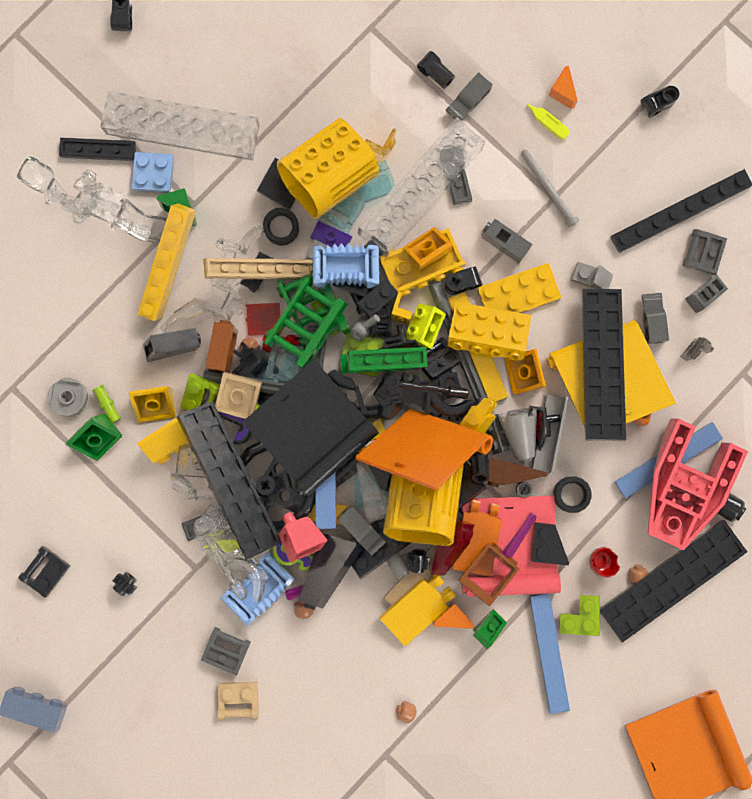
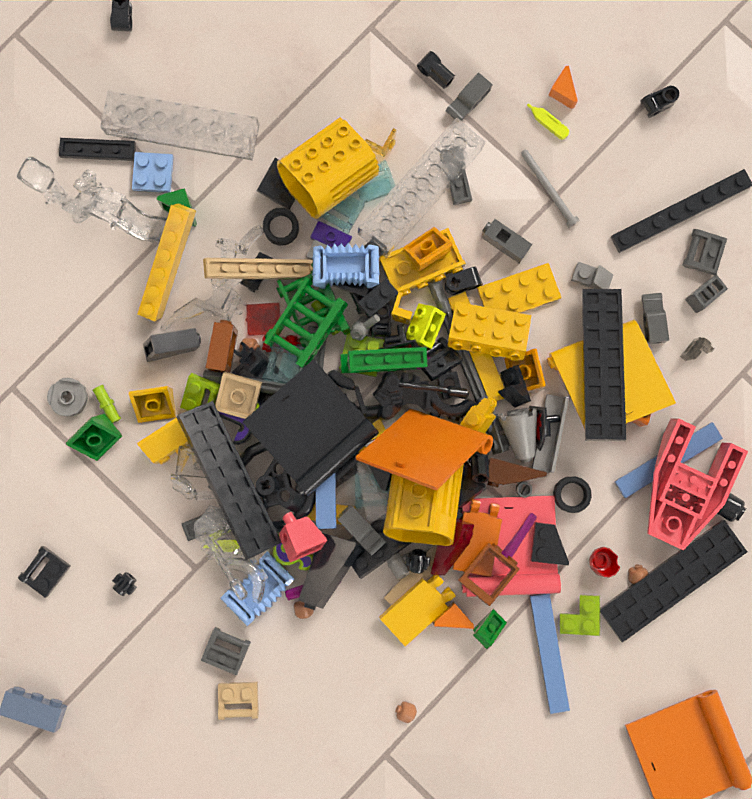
(515, 387): none -> black slope

